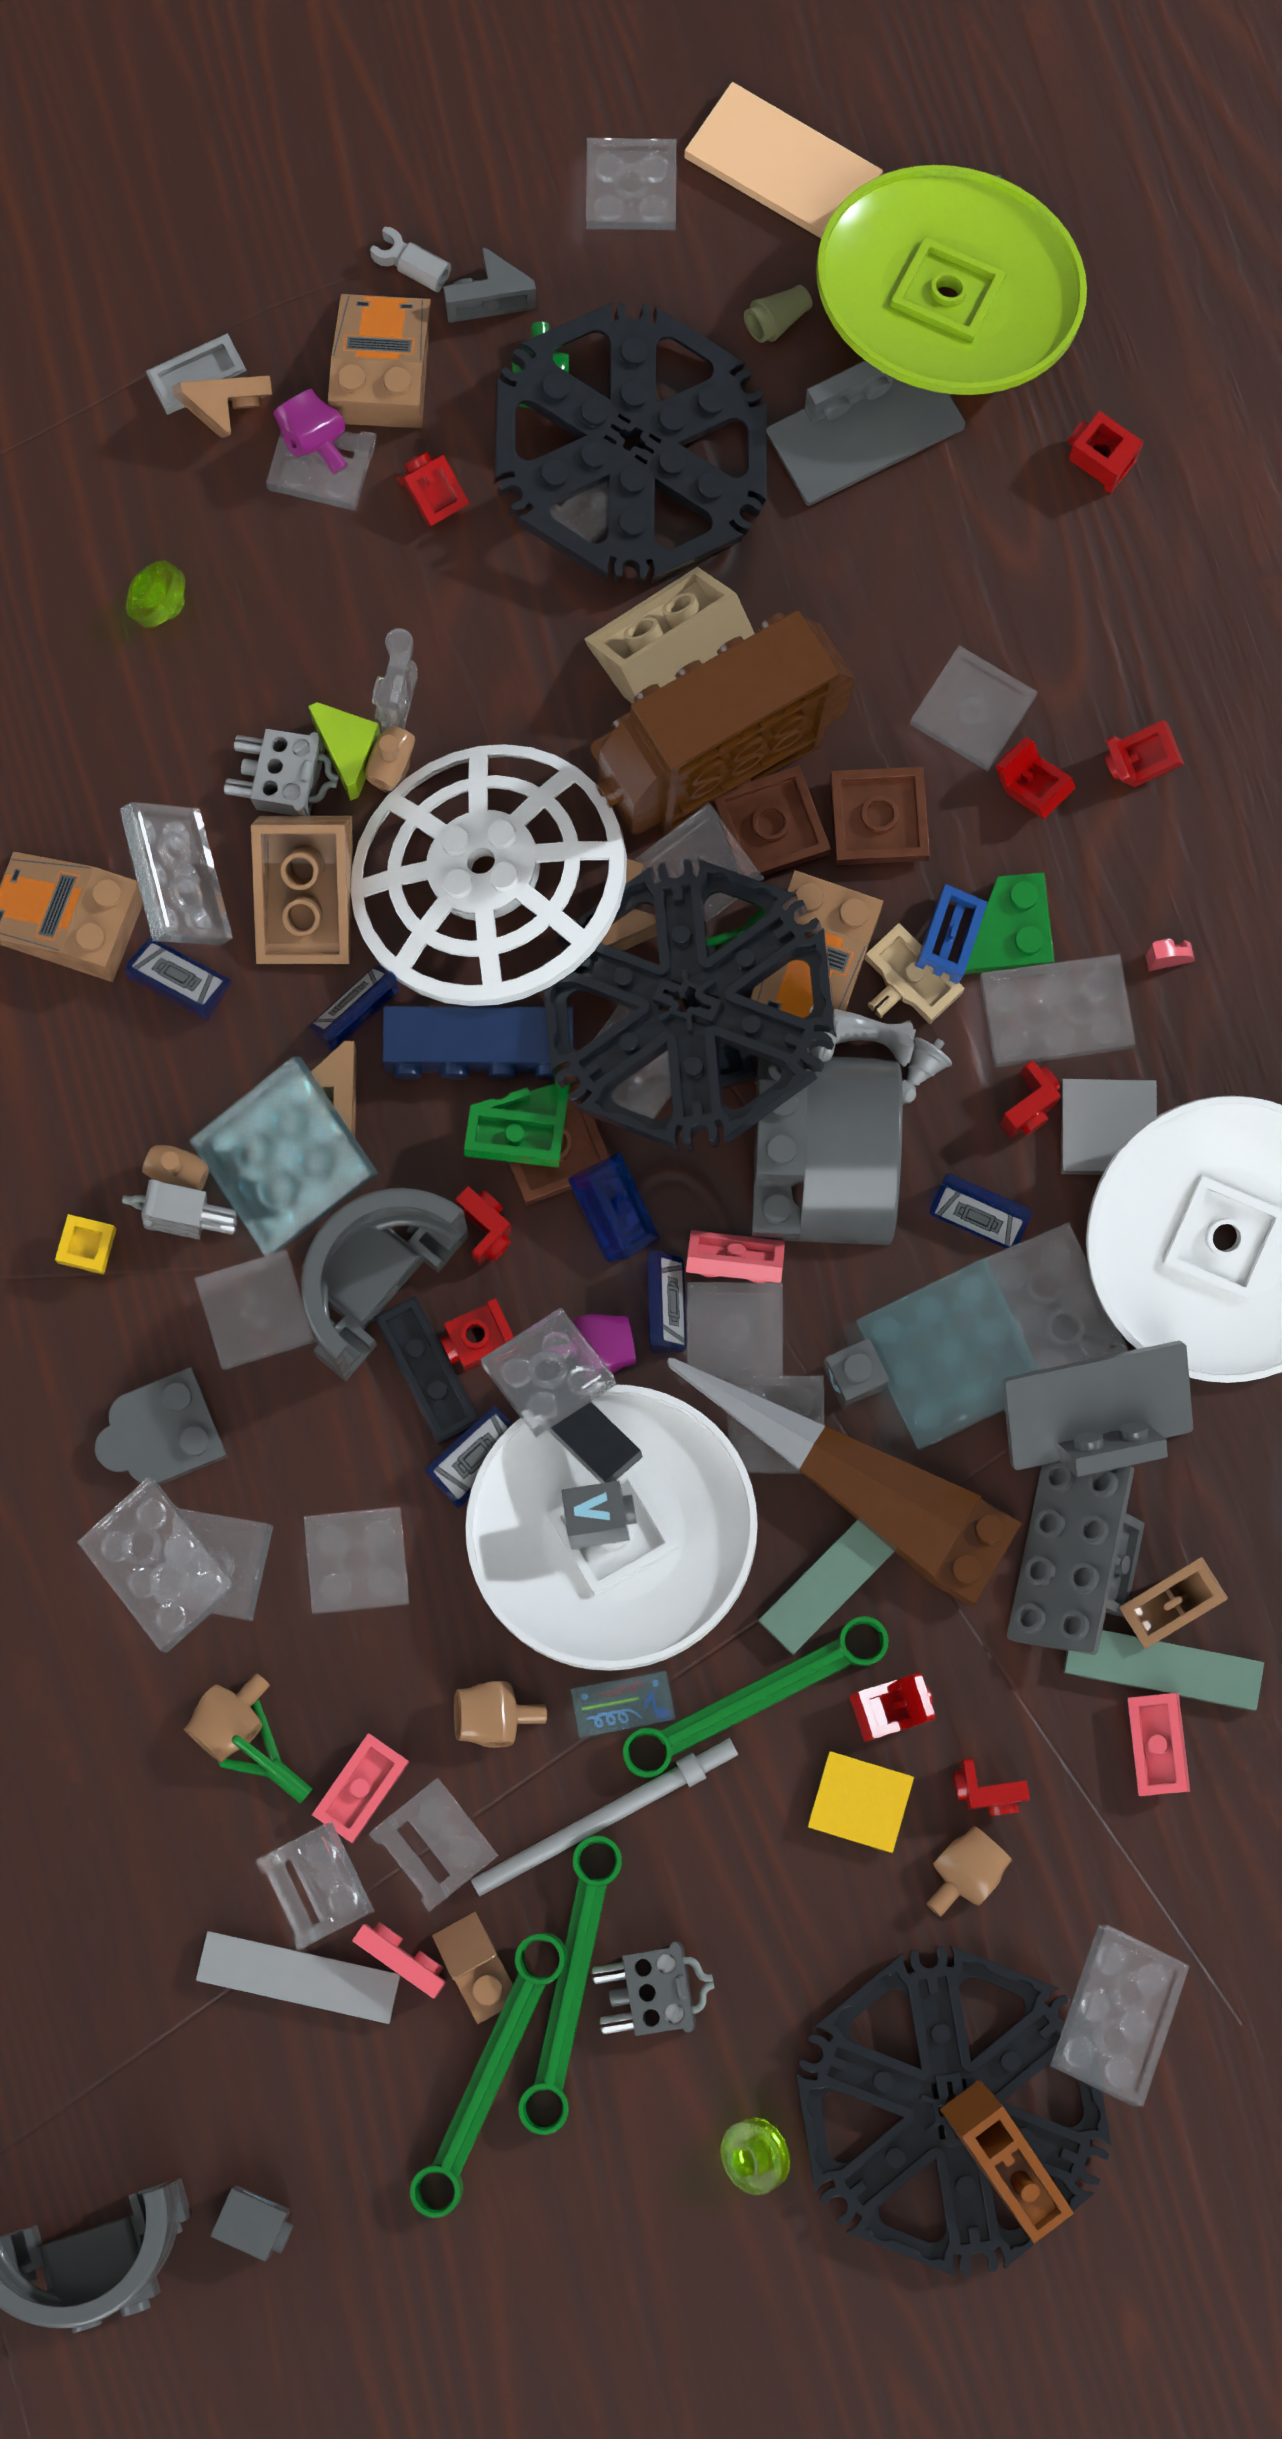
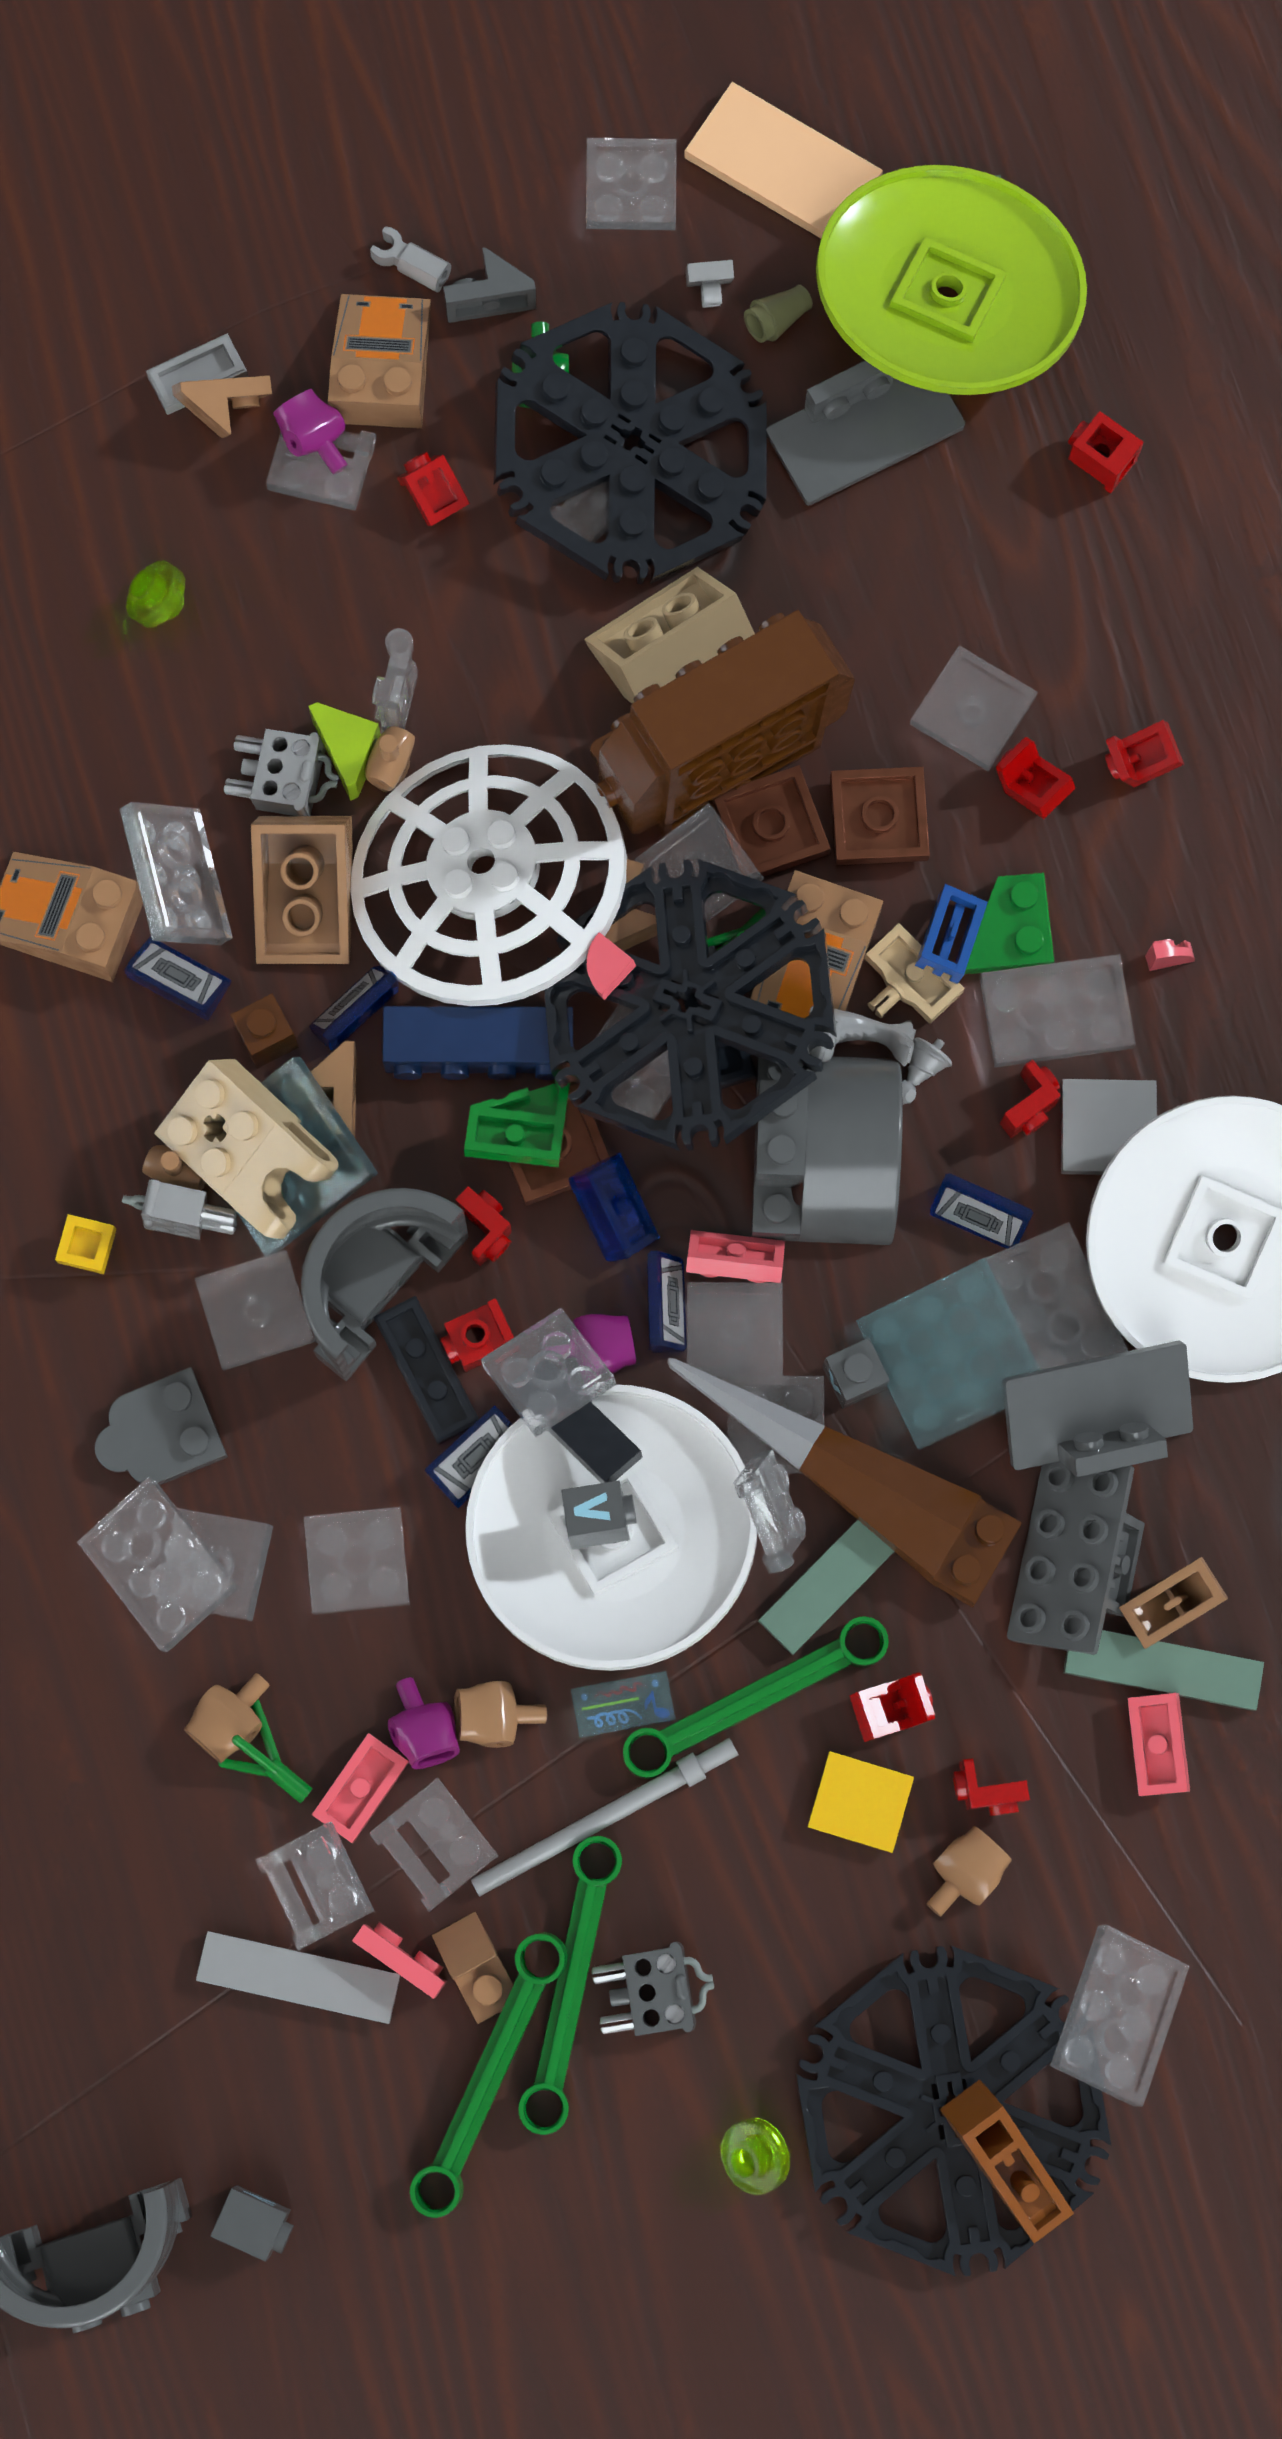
(244, 1144): none -> tan brick
(264, 1030): none -> reddish brown brick
(423, 1730): none -> magenta piece
(607, 965): none -> coral tile
(710, 276): none -> light grey tile
(776, 1520): none -> clear plate

